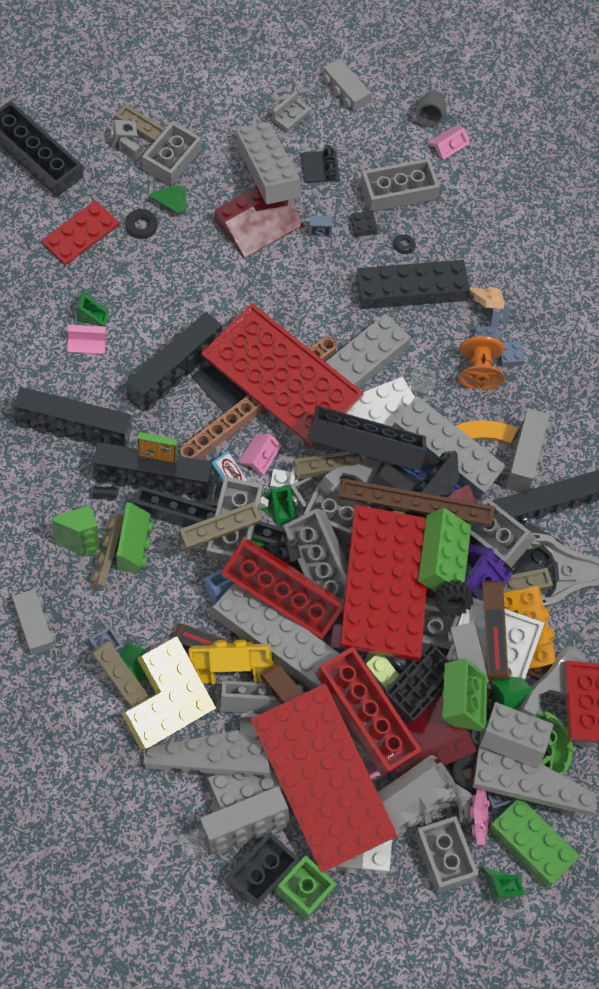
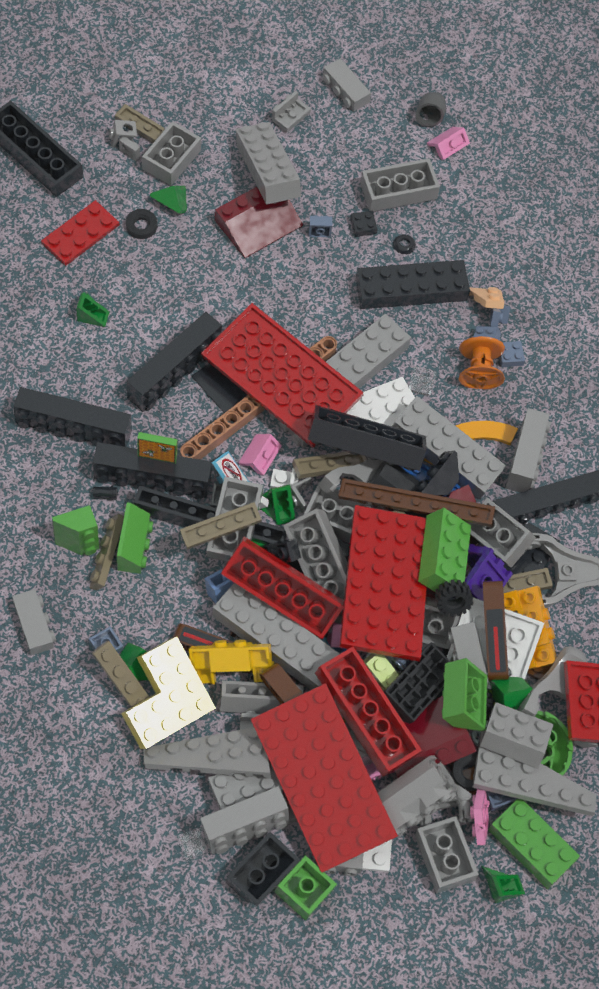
(86, 339): bright pink panel -> none
(321, 165): black hinge -> none

